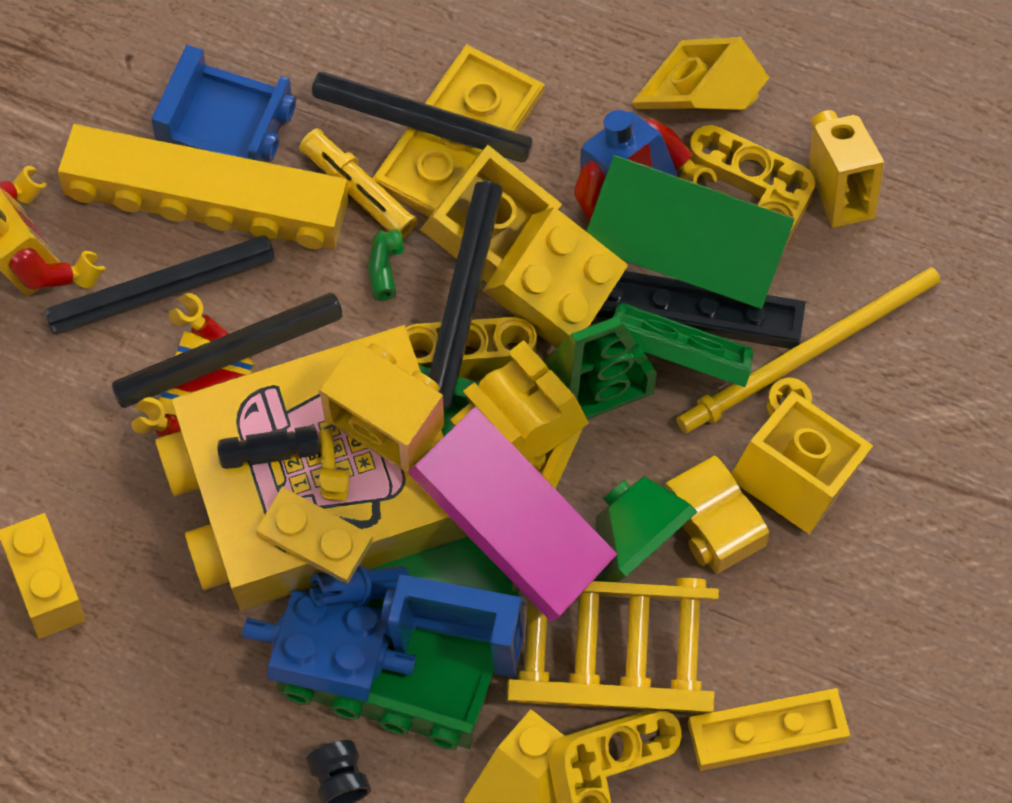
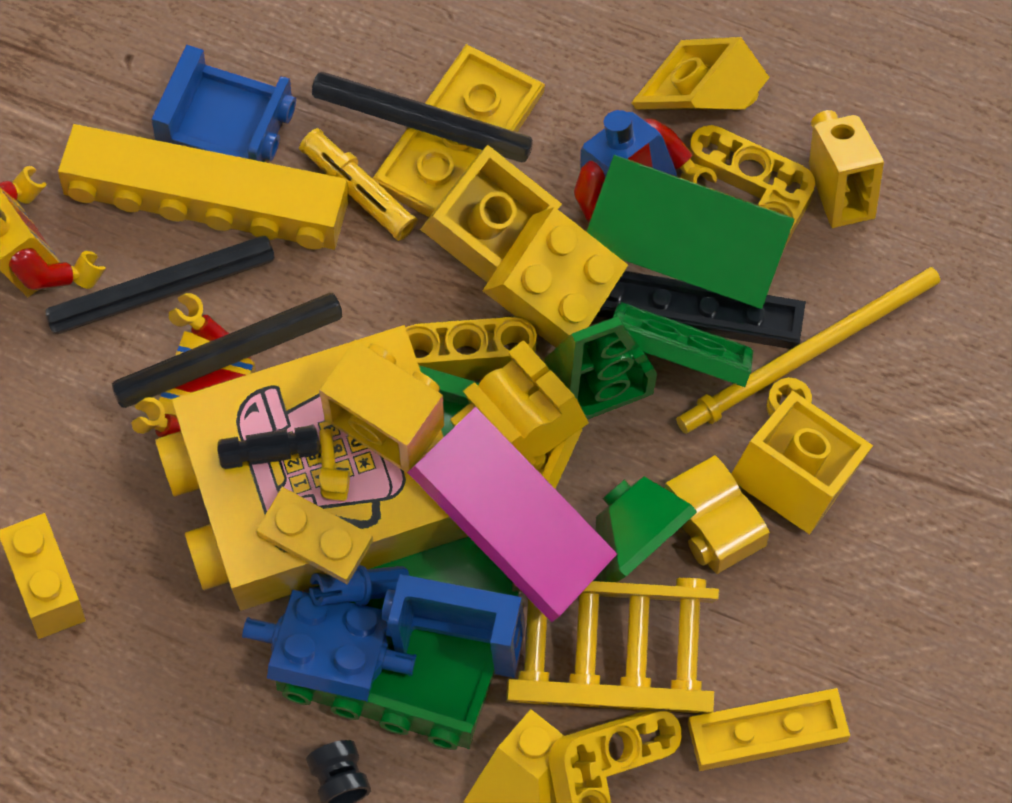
(379, 263): green arm -> none
(465, 288): black axle -> none

